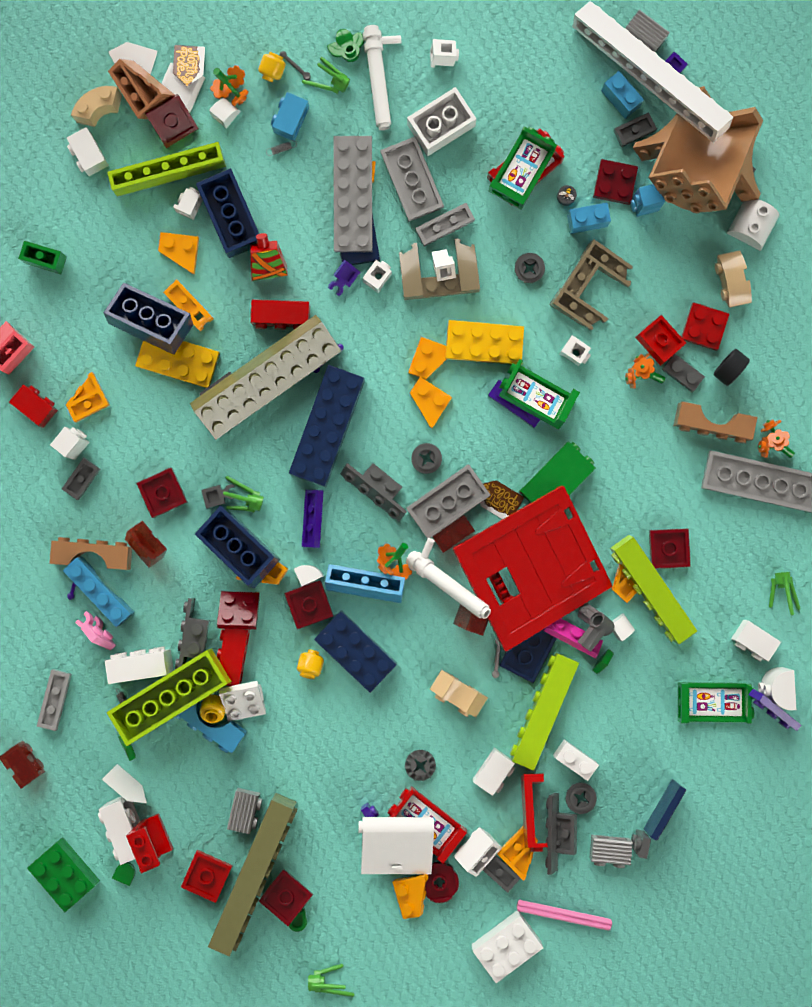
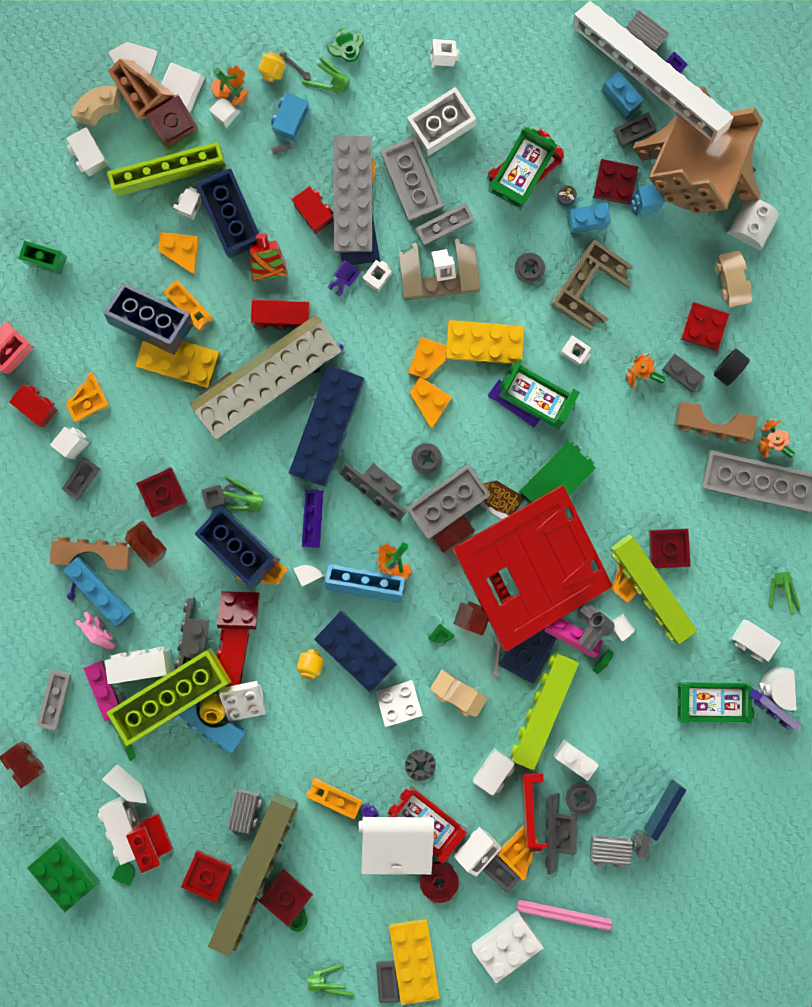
(103, 692): none -> dark pink plate
(188, 63): sticker -> none
(309, 604): dark red plate -> none
(312, 209): none -> red brick
(334, 798): none -> light orange plate
(374, 47): white cylinder -> none
(387, 982): none -> dark grey tile
(399, 703): none -> white hinge
(410, 895): light orange wing -> none
(414, 961): none -> yellow plate
(426, 569): white cylinder -> none
(441, 634): none -> green tile
(660, 340): red plate -> none

